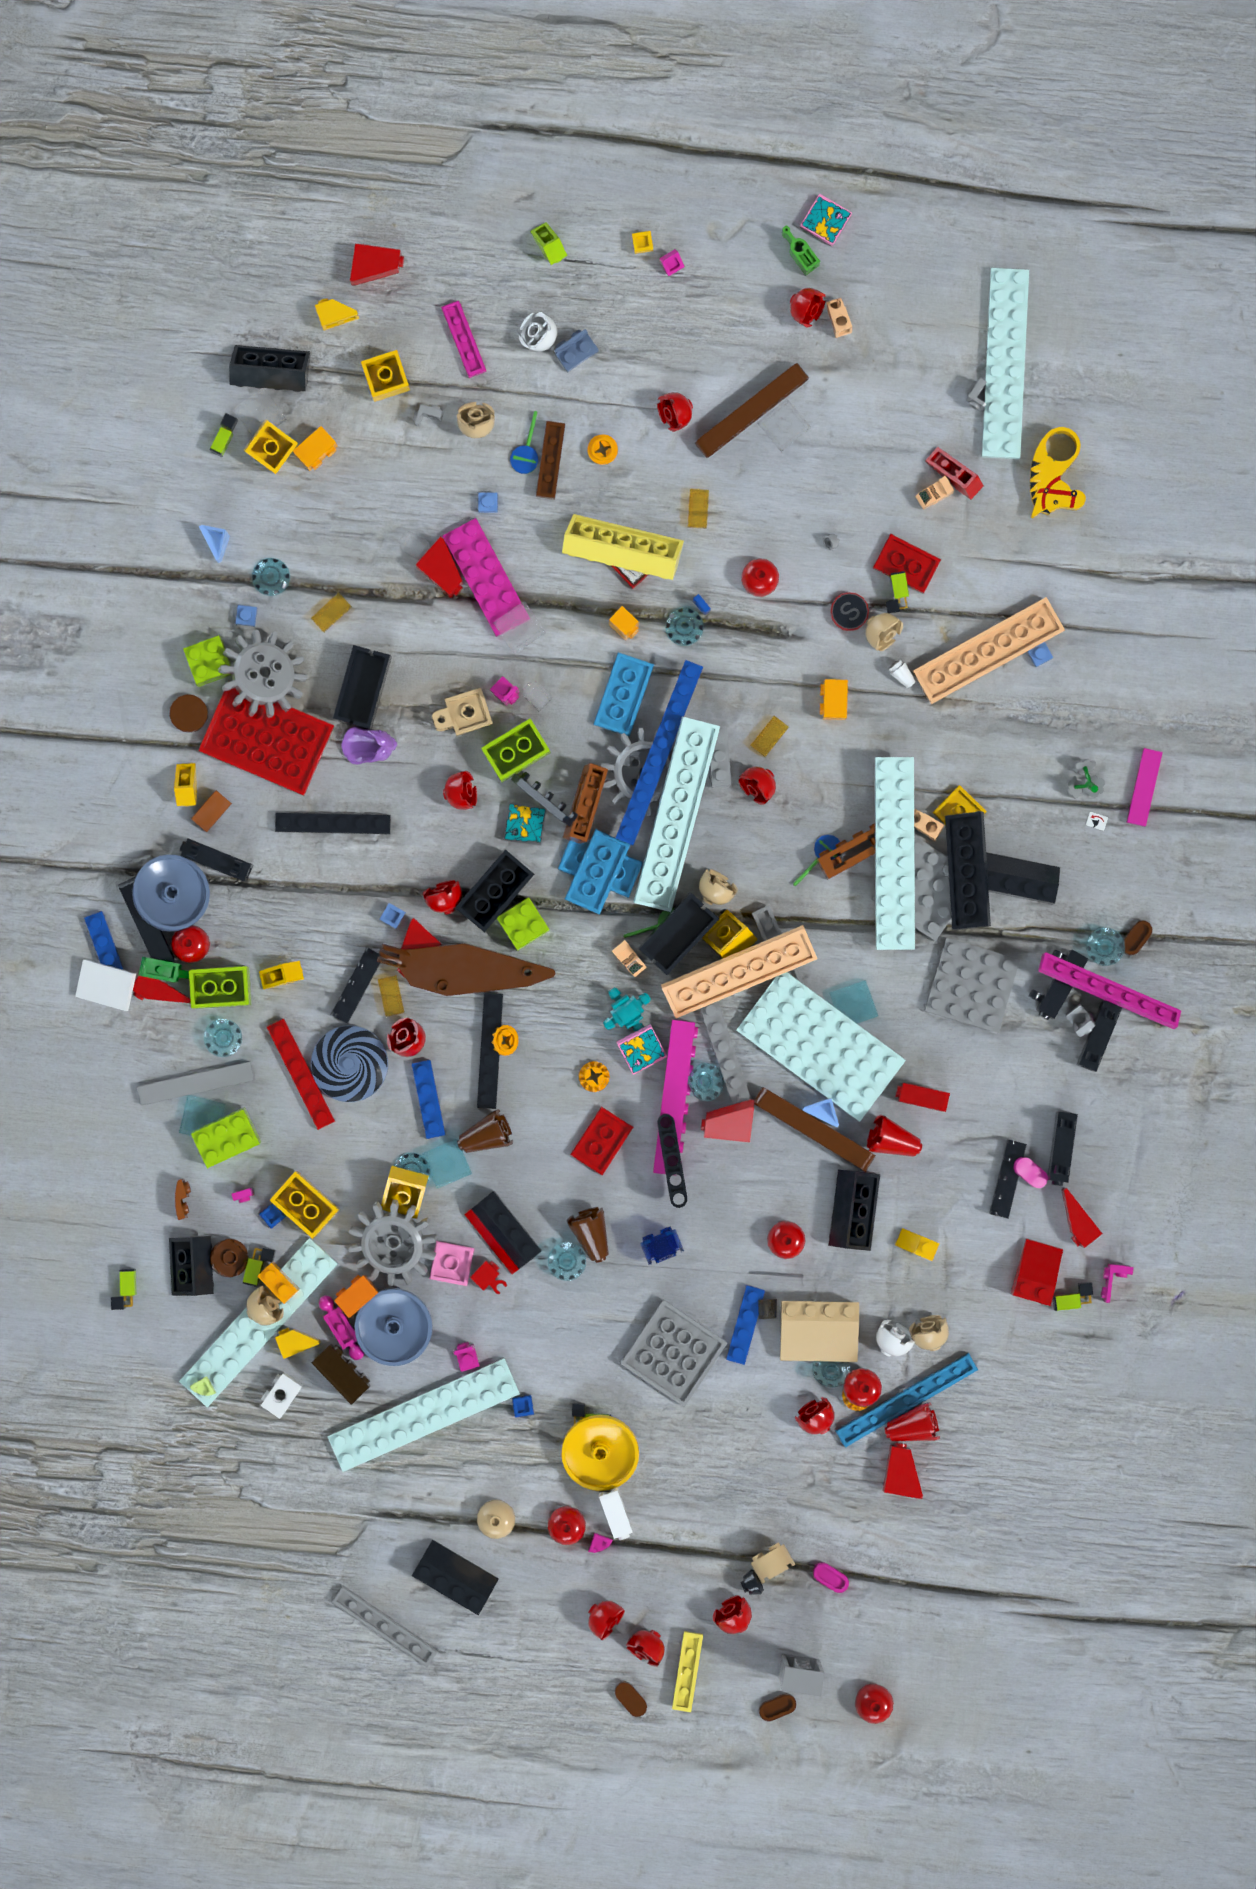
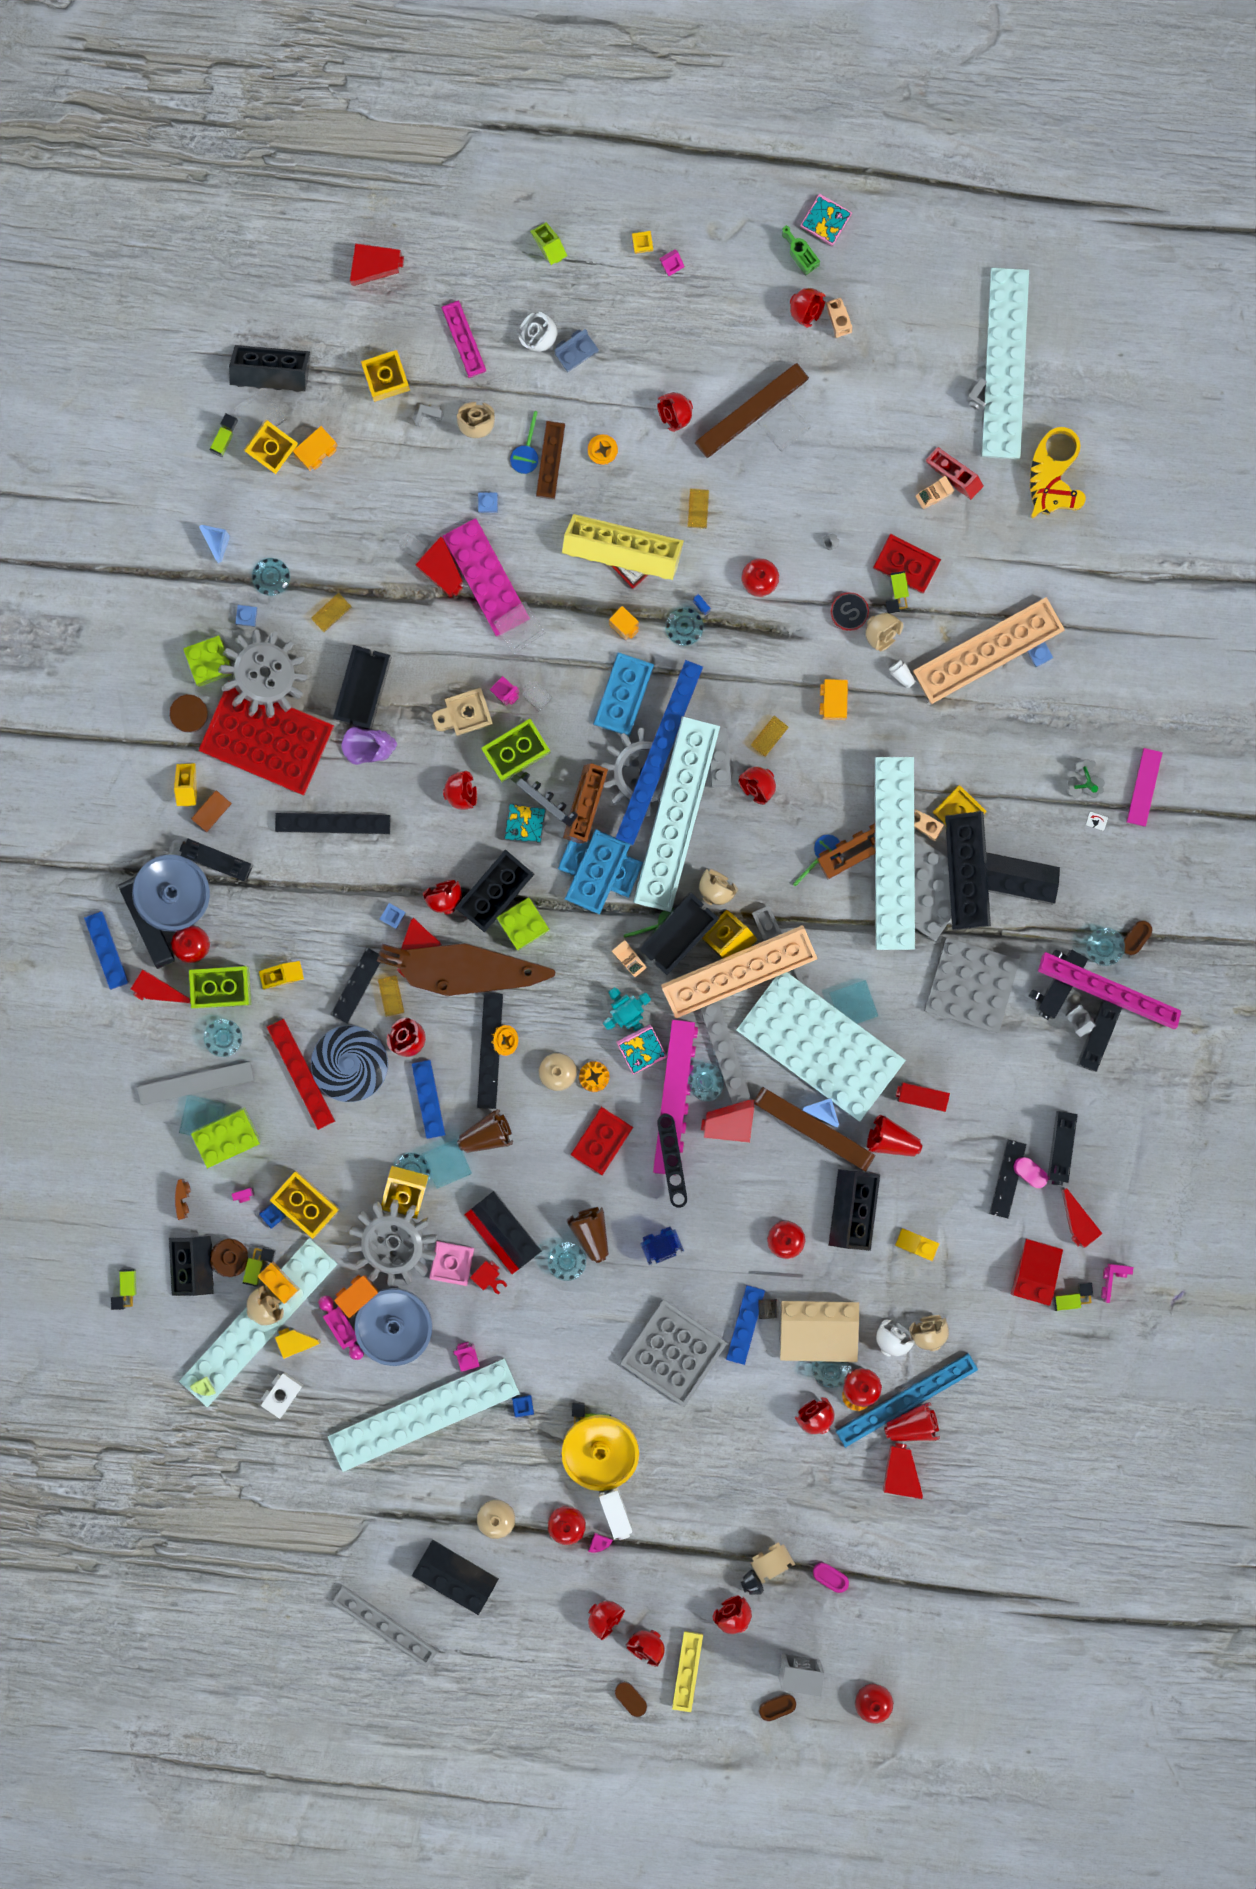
(105, 985): white tile -> none
(162, 970): green hinge -> none
(334, 313): yellow slope -> none
(341, 1373): dark brown slope -> none
(557, 1071): none -> tan cylinder

